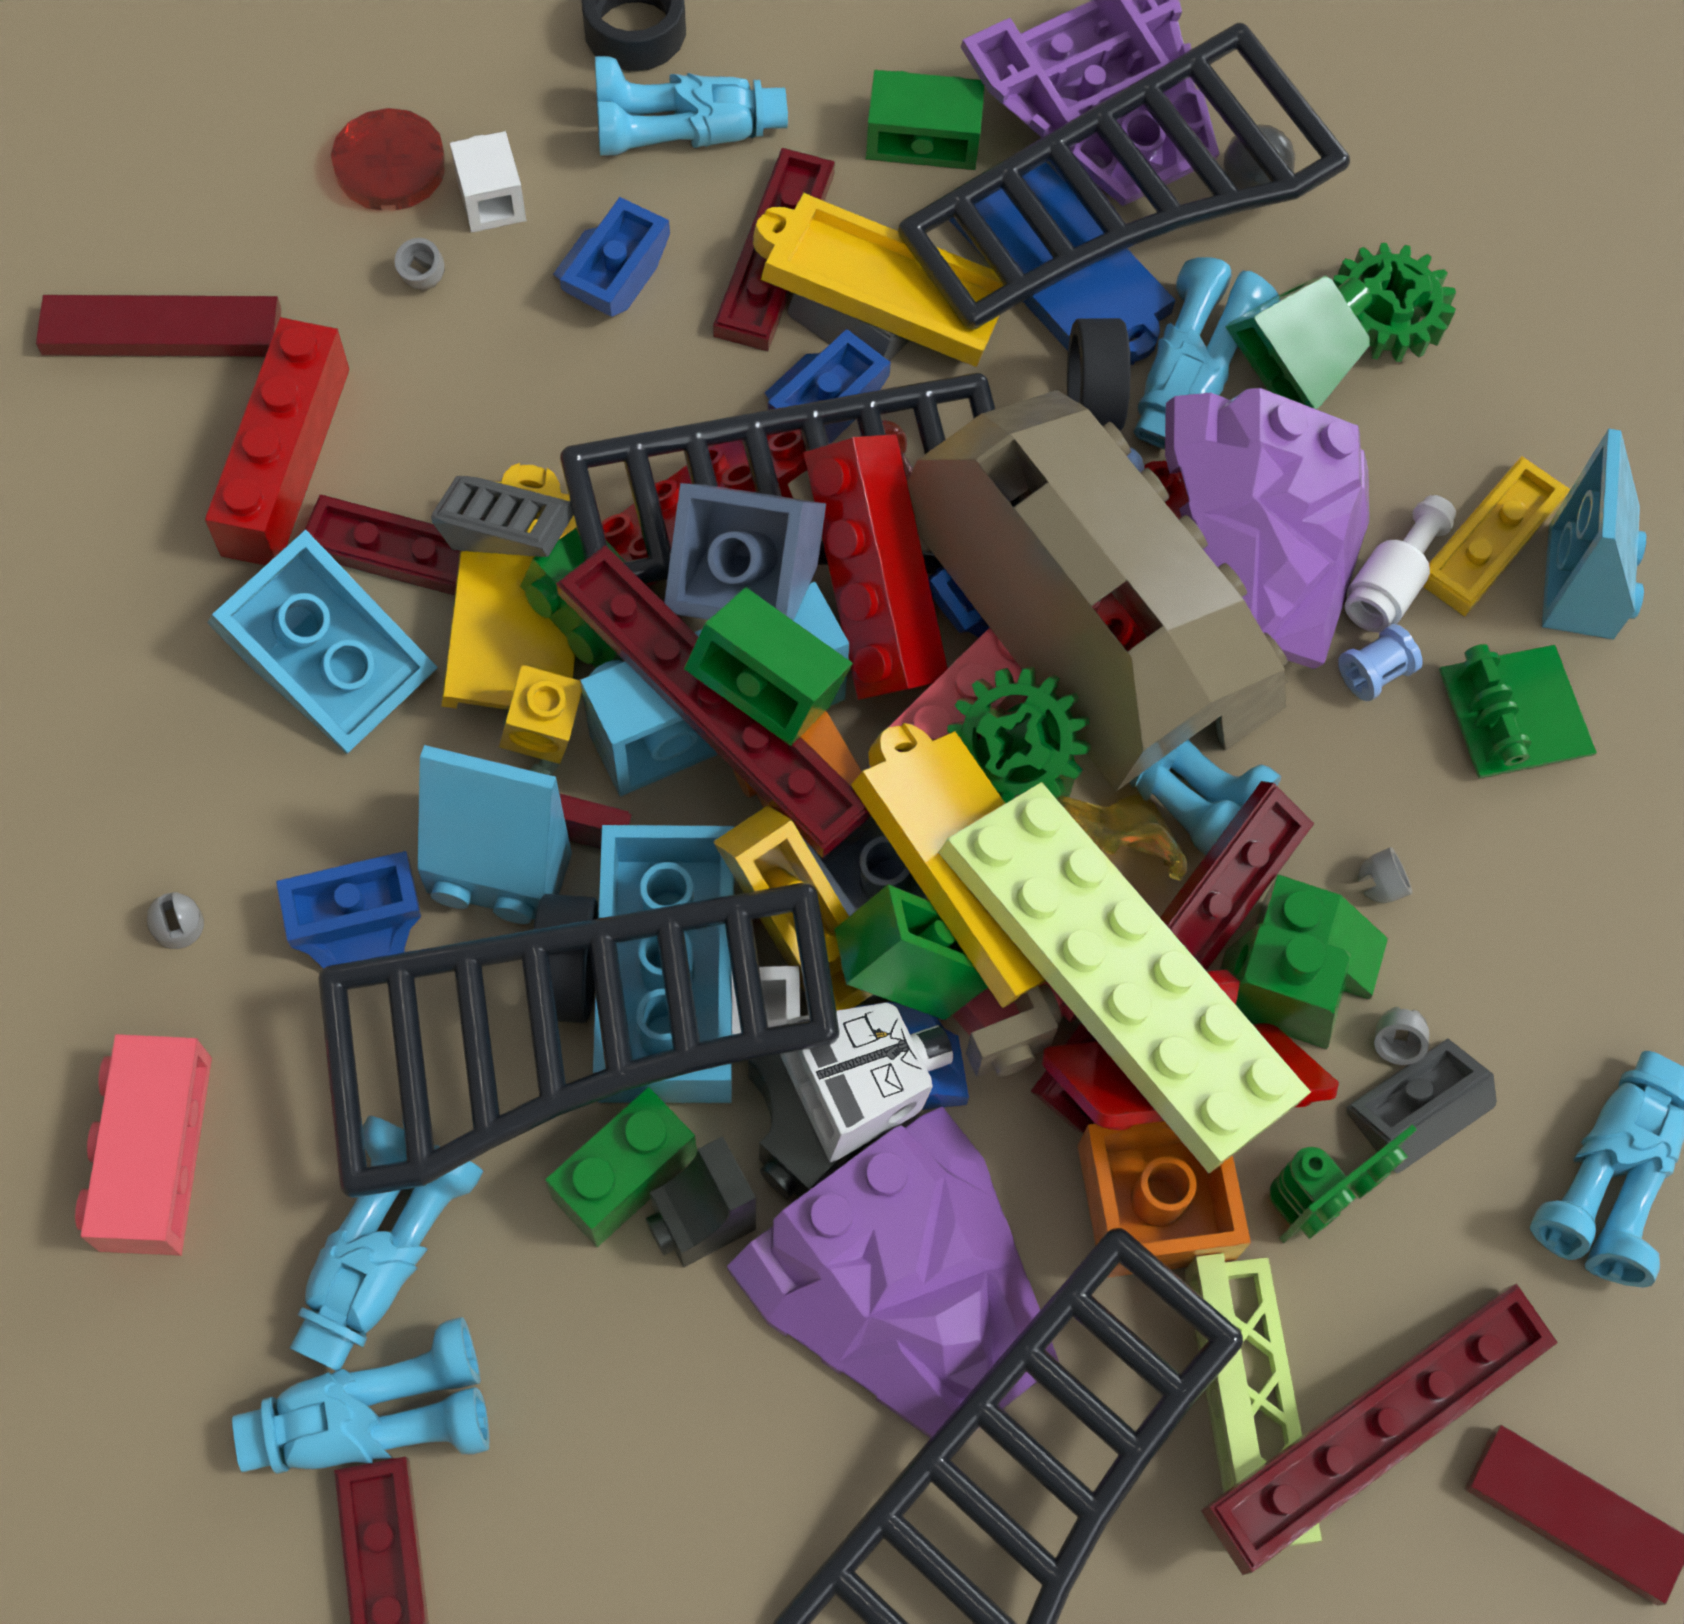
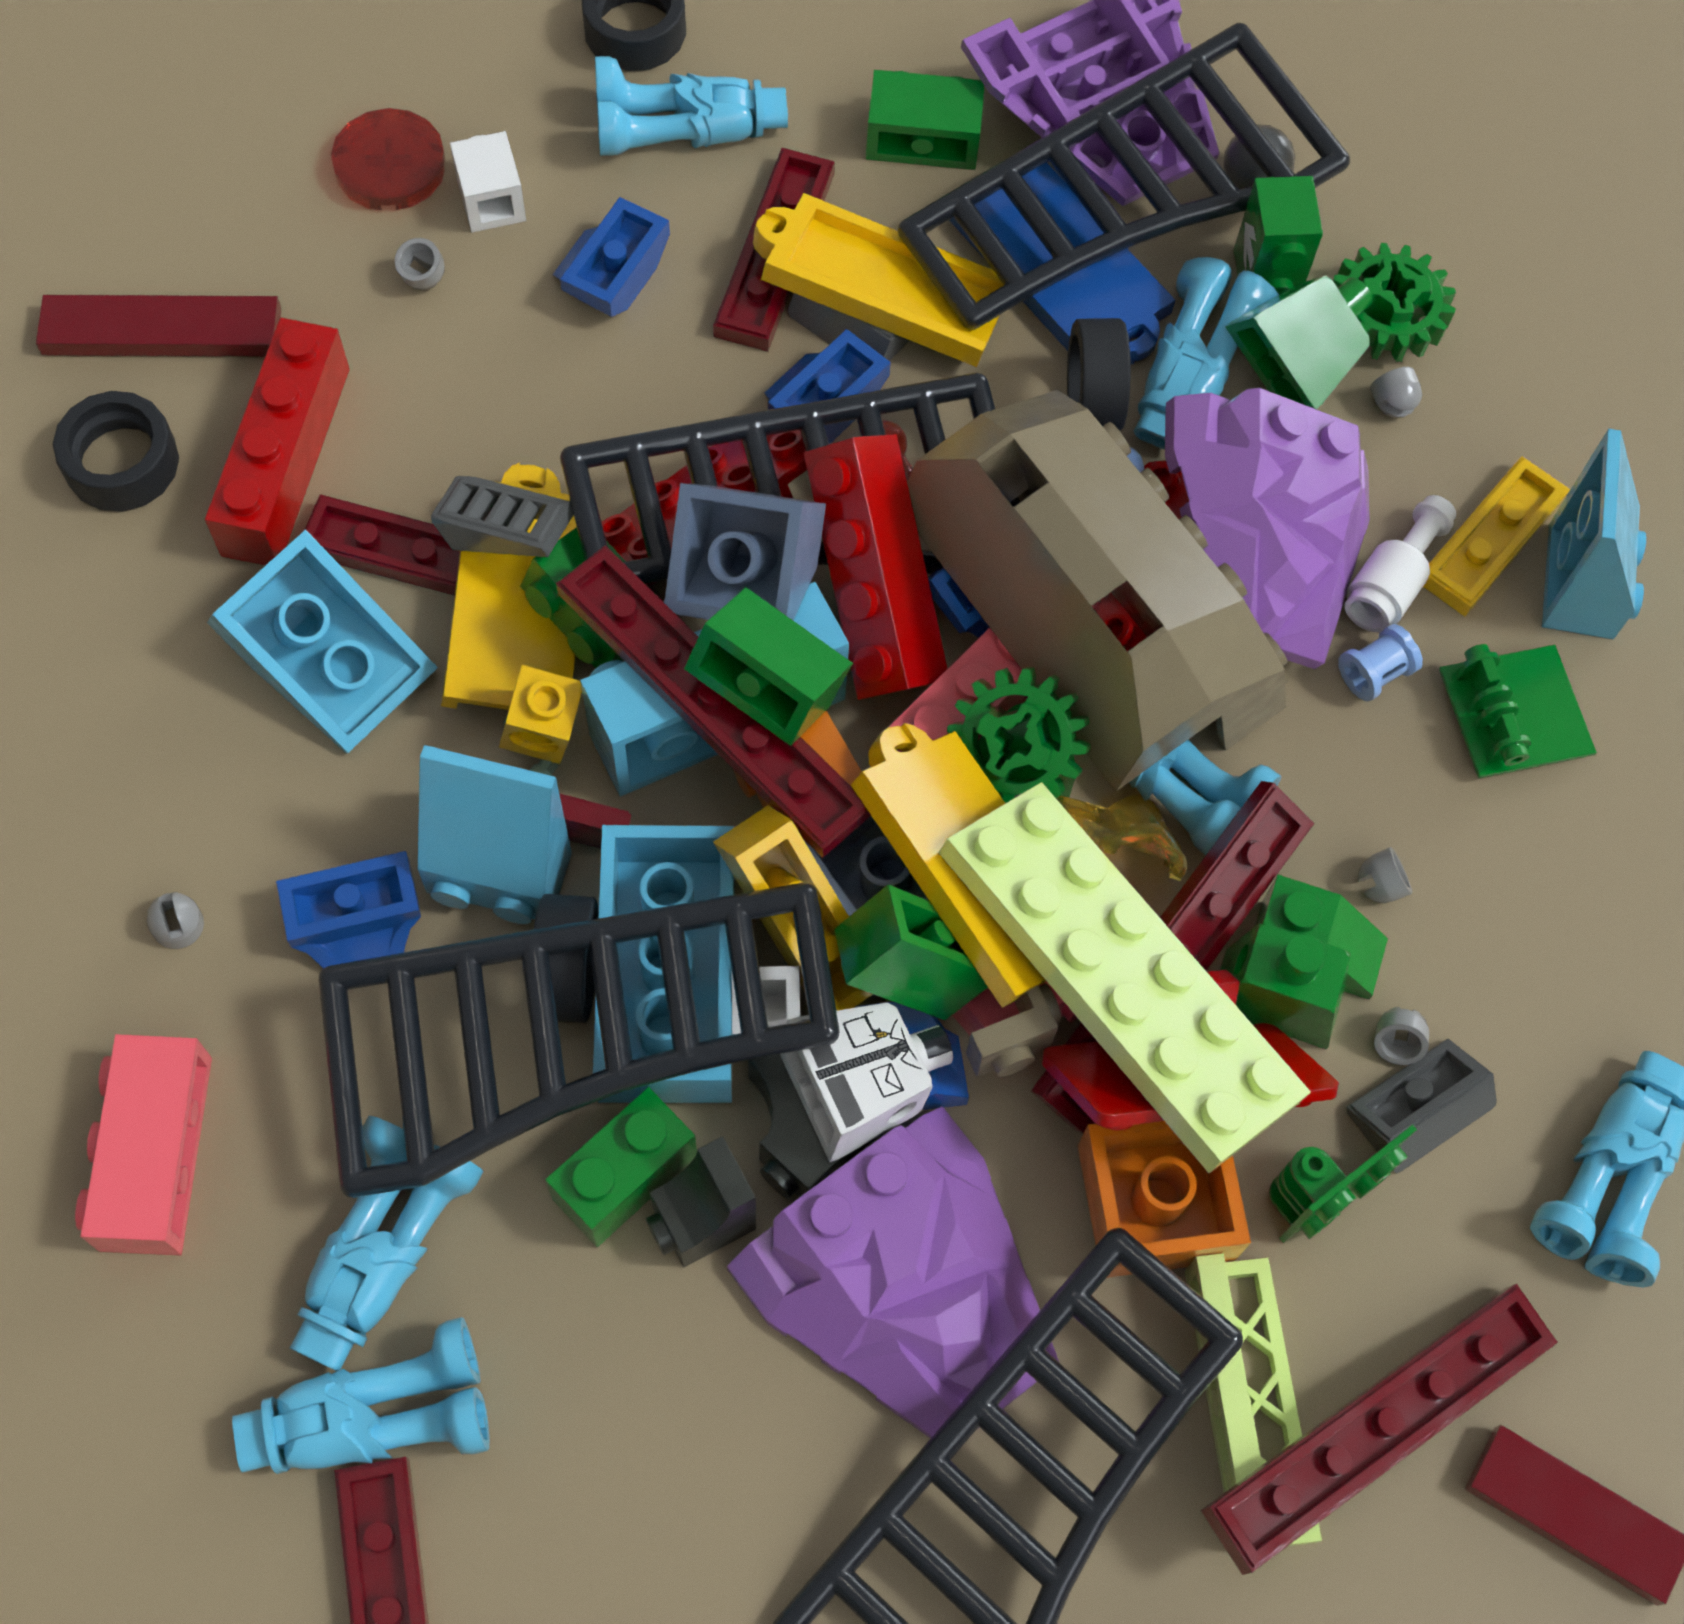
(105, 414): none -> black tyre
(1280, 231): none -> green brick
(1397, 392): none -> light grey hinge

